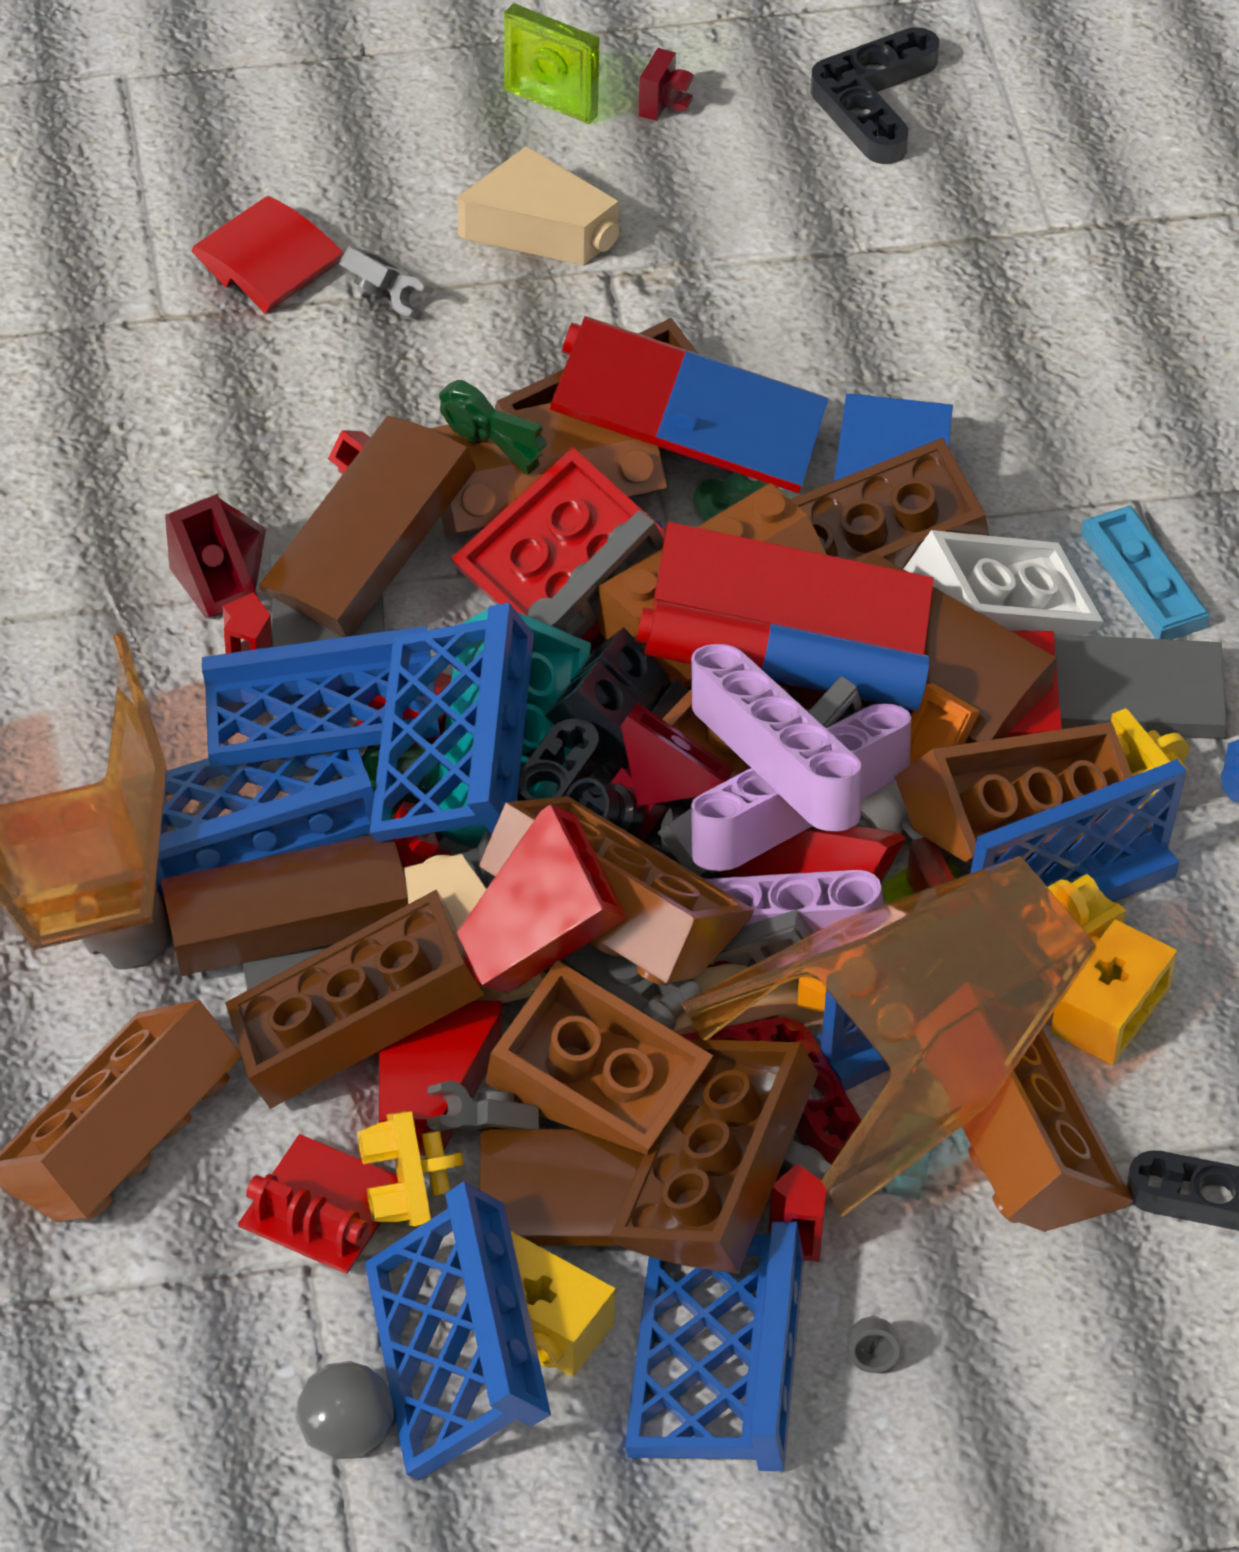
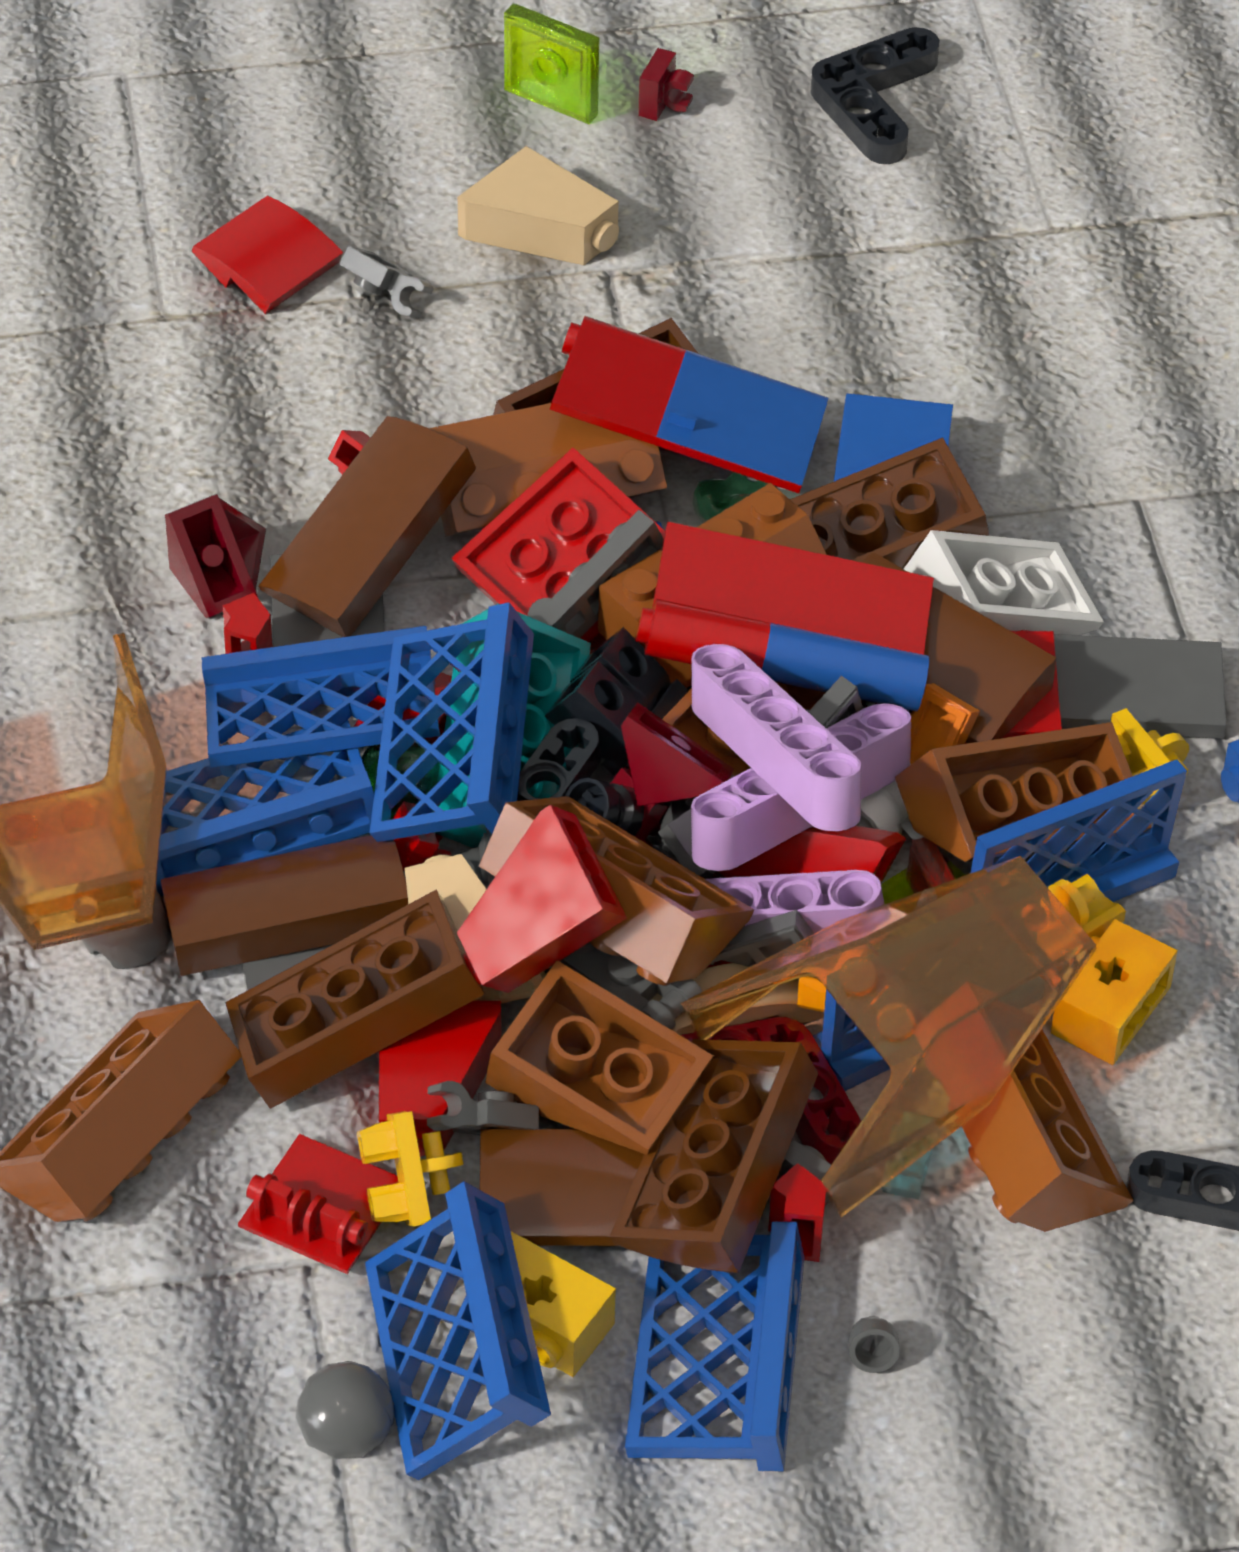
(475, 418): dark green piece -> none
(1145, 574): dark azure tile -> none

